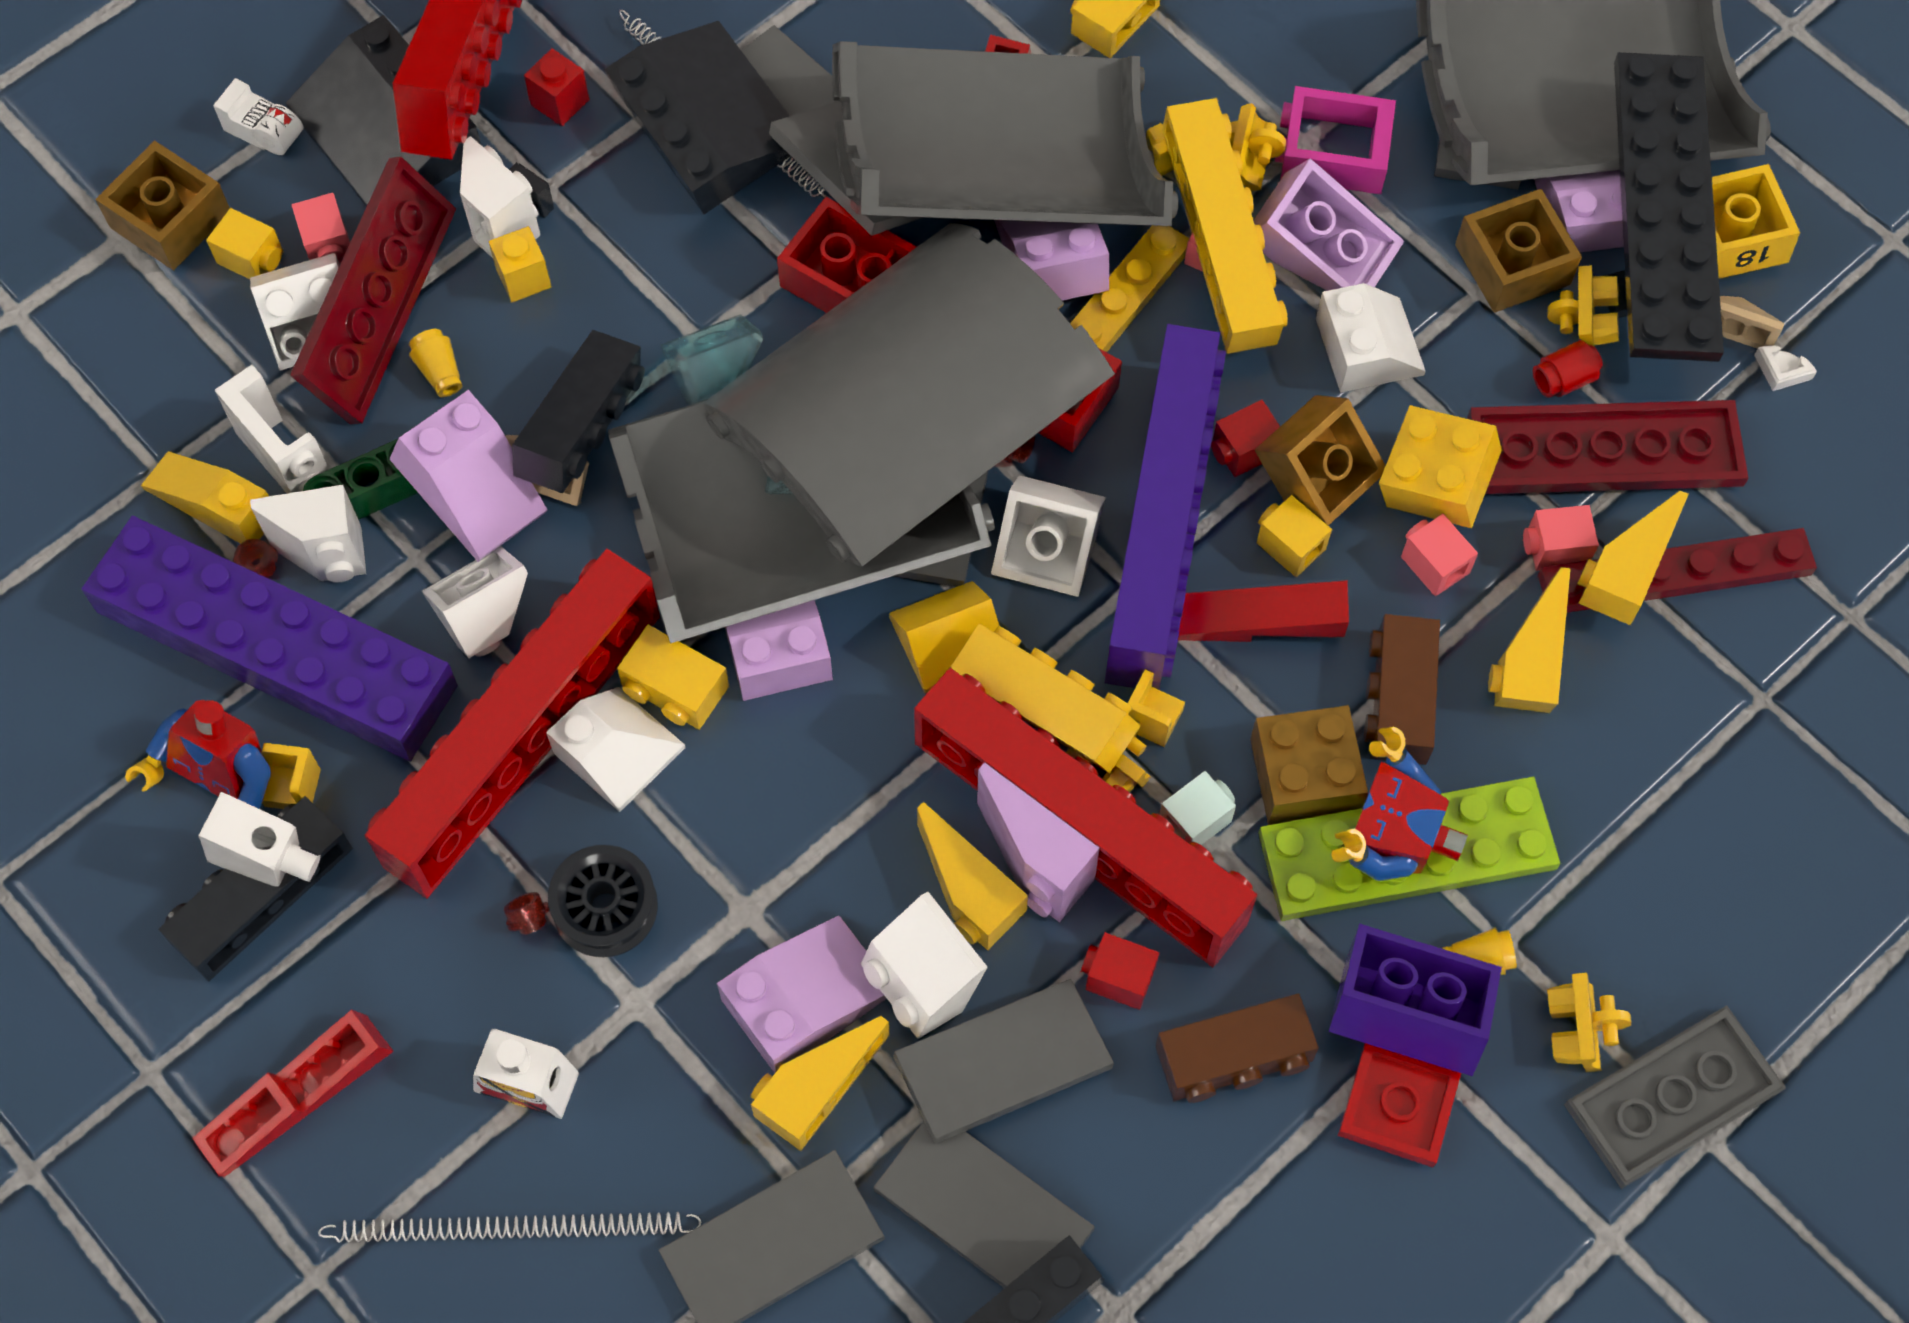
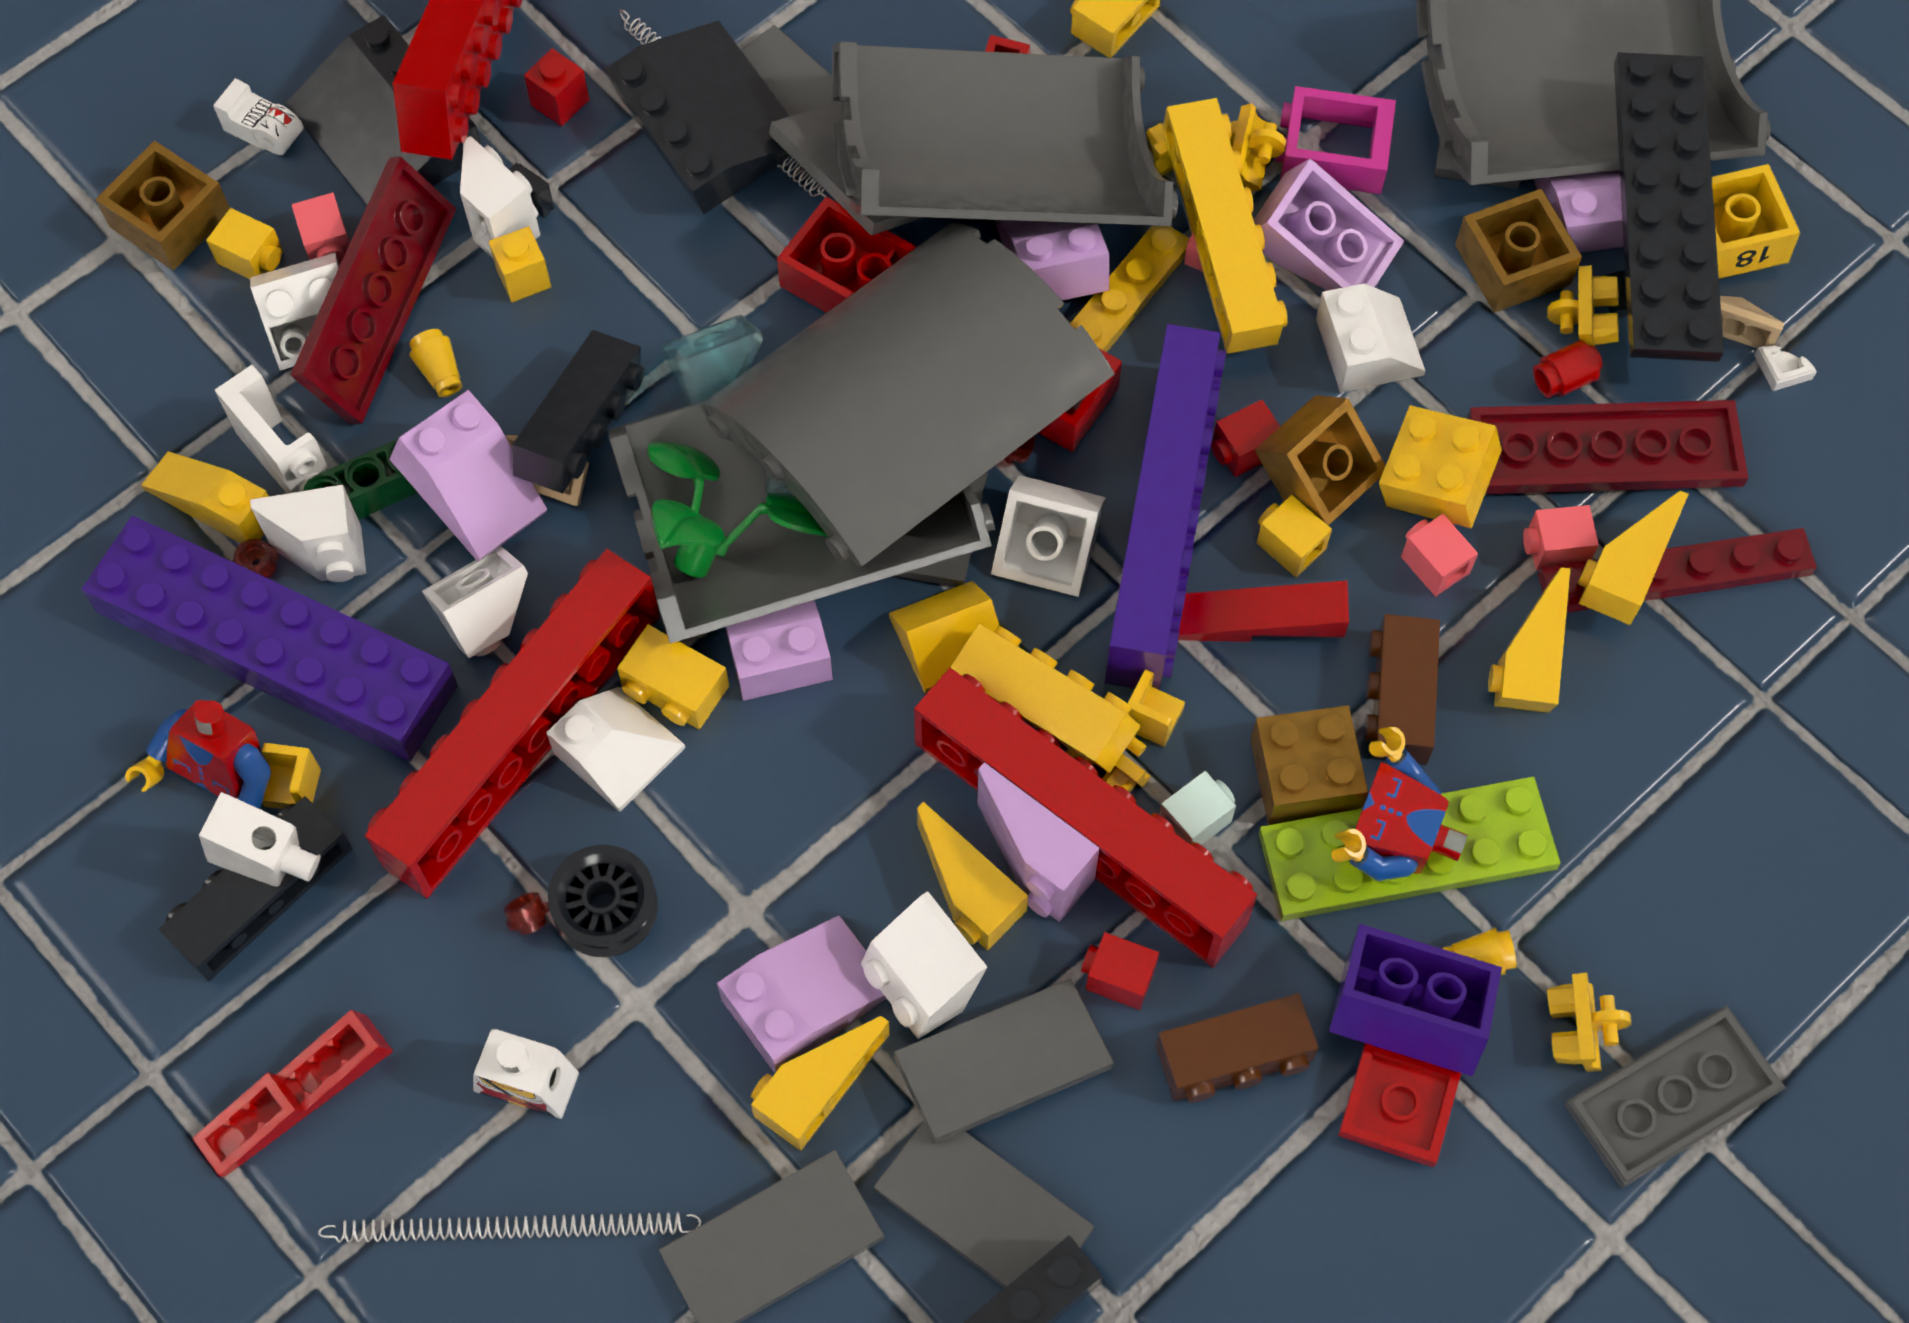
(699, 536): none -> green plant

